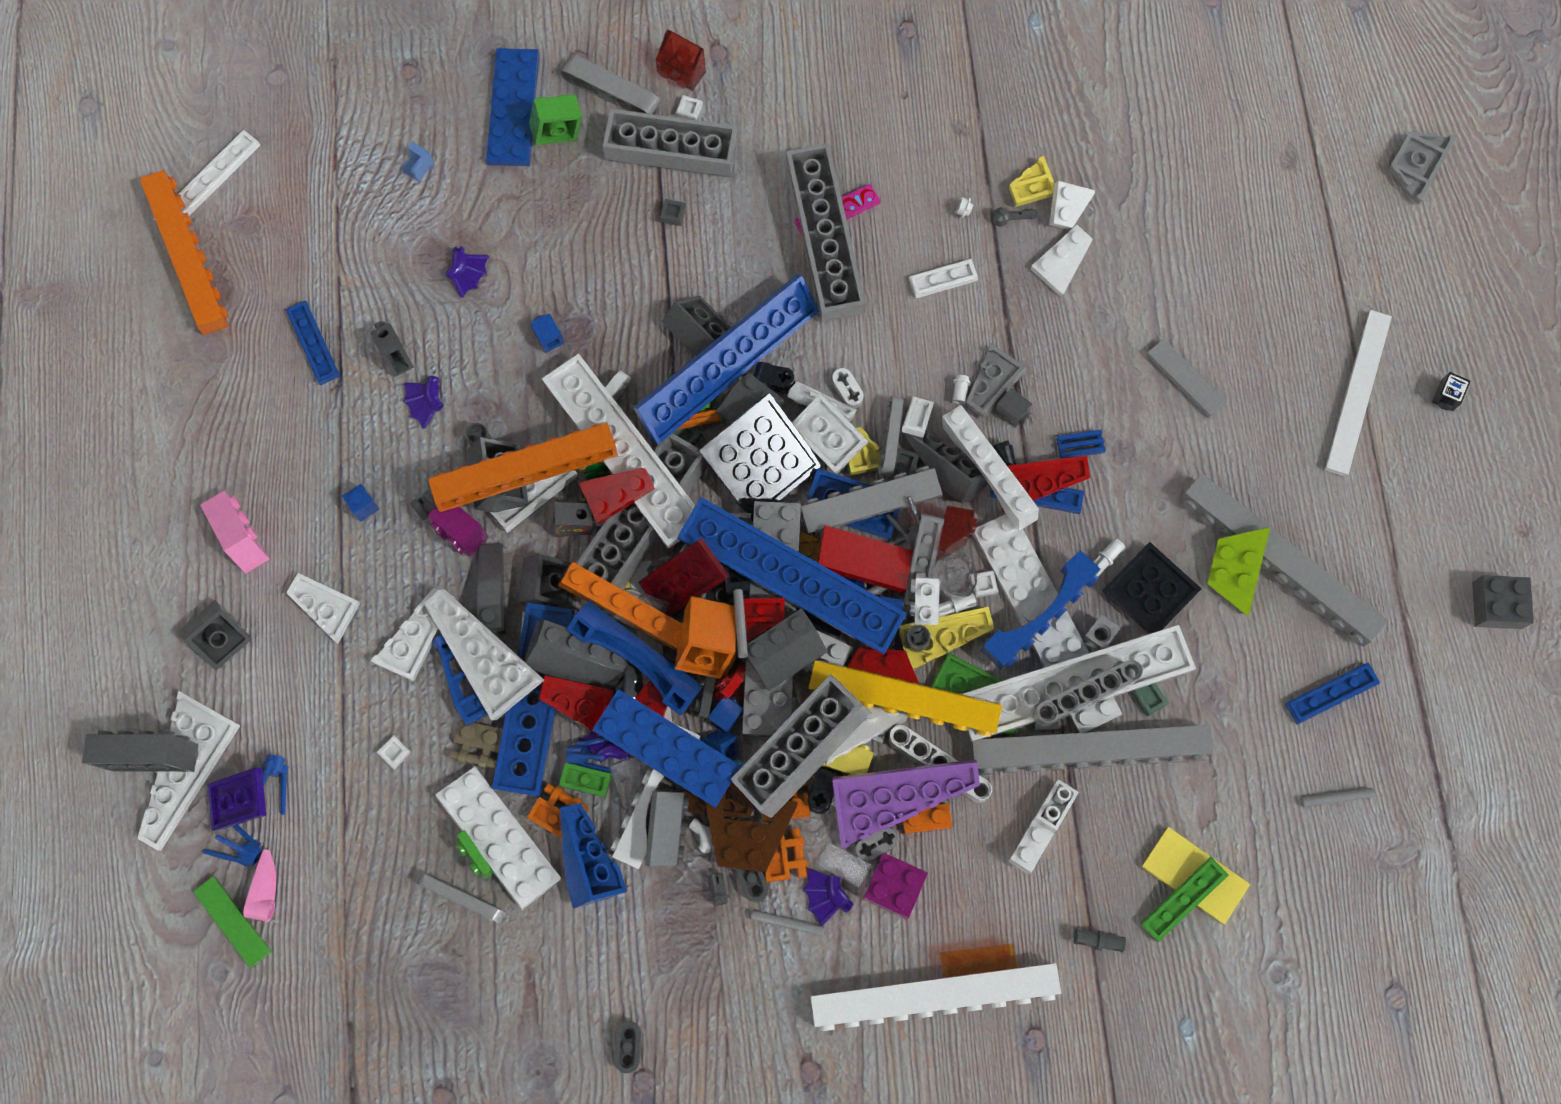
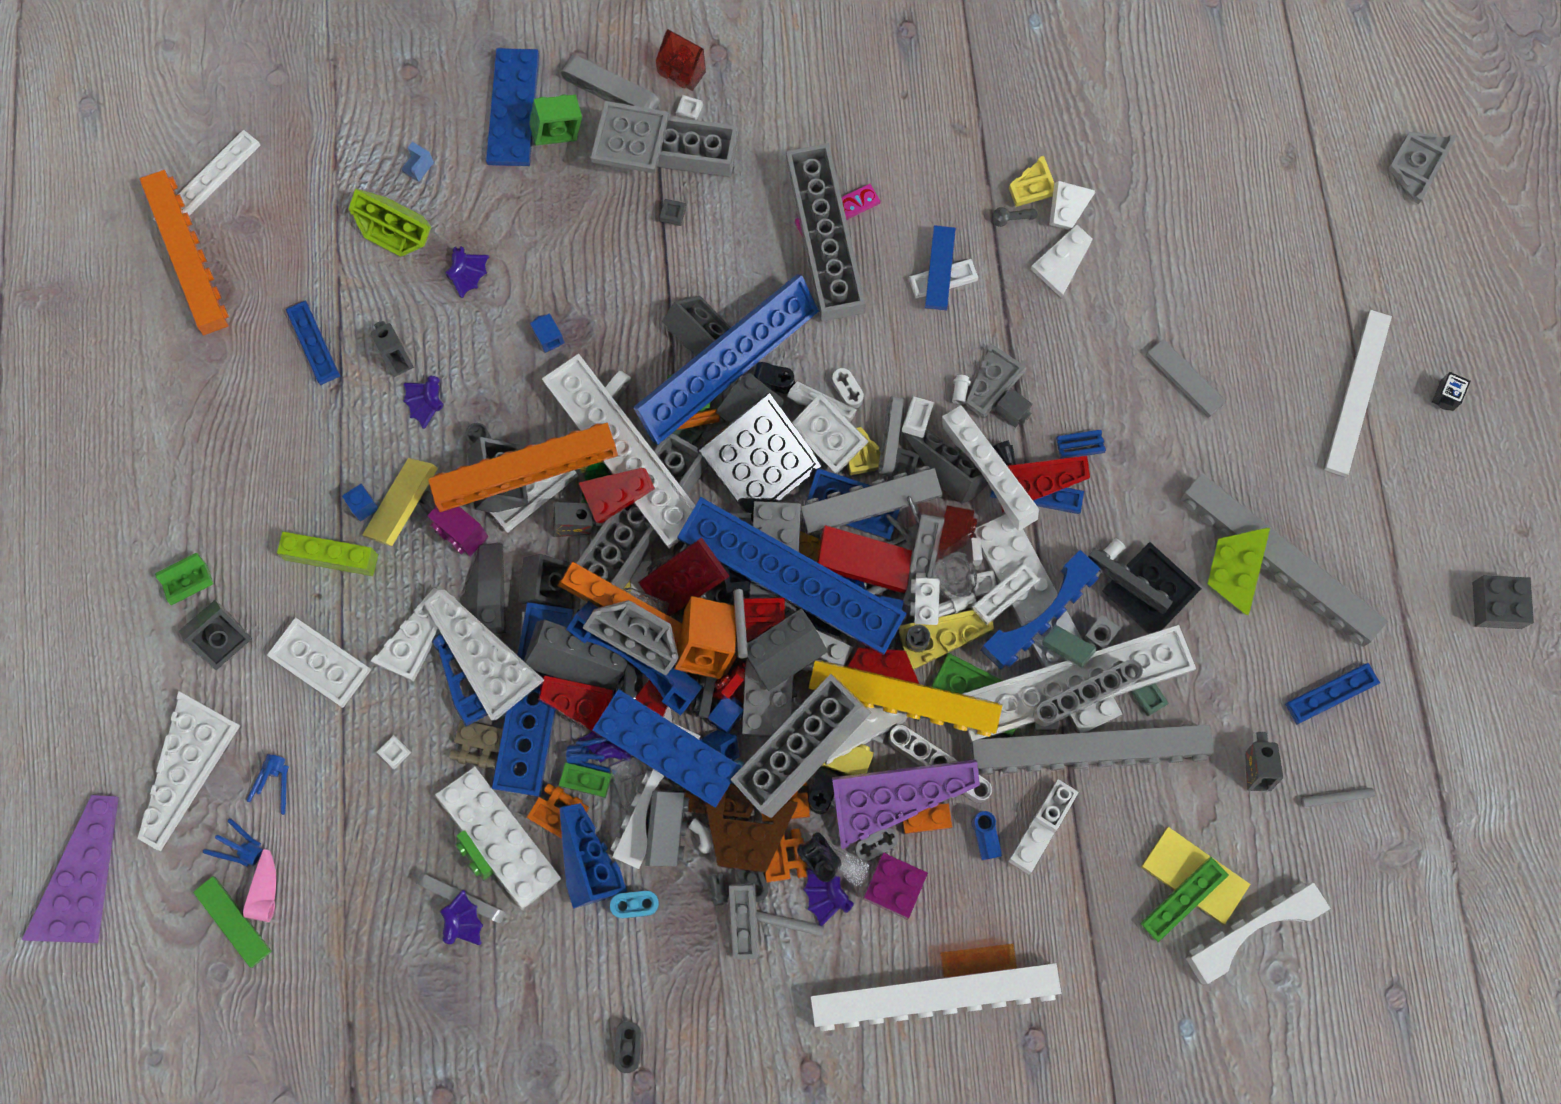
(77, 889): none -> medium lavender wing
(140, 751): dark grey brick -> none
(184, 578): none -> bright green bracket
(233, 531): bright pink wedge -> none
(236, 799): dark purple tile -> none
(319, 662): none -> white plate
(324, 605): white wing -> none
(327, 553): none -> lime brick
(389, 223): none -> lime wedge
(400, 501): none -> light yellow tile
(461, 921): none -> dark purple arm
(629, 137): none -> light grey plate
(634, 904): none -> medium azure plate
(635, 633): none -> light grey wedge
(744, 921): none -> light grey plate
(818, 856): none -> black piece
(940, 268): none -> blue tile
(964, 207): white plate -> none
(975, 551): none -> white tile
(987, 838): none -> blue piece
(1005, 593): none -> white tile
(1069, 646): none -> sand green tile
(1099, 940): dark grey pin -> none
(1136, 585): none -> dark grey plate
(1215, 958): none -> white arch
(1263, 764): none -> dark grey torso

